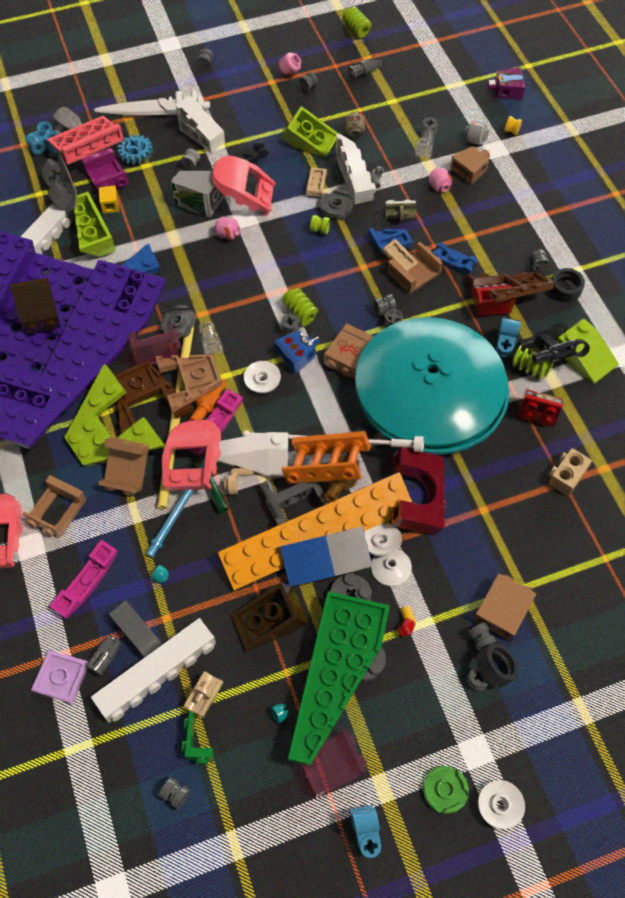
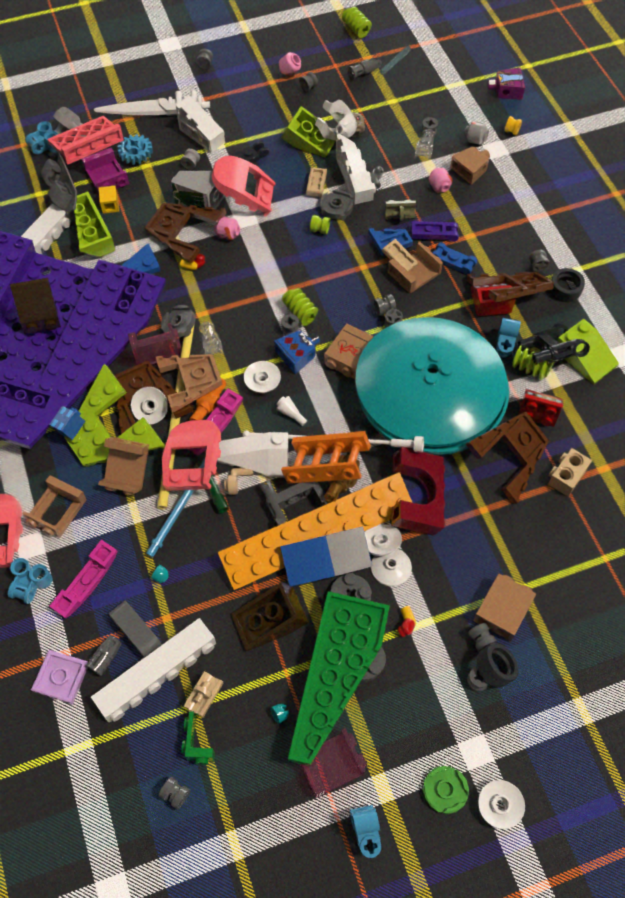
(26, 583): none -> dark azure piece
(67, 422): none -> blue brick
(141, 408): none -> white dish
(170, 220): none -> reddish brown wing
(197, 263): none -> arm
(288, 408): none -> white cone
(343, 116): none -> white piece
(395, 60): none -> clear light blue bar
(434, 230): none -> dark purple plate
(525, 442): none -> reddish brown wing

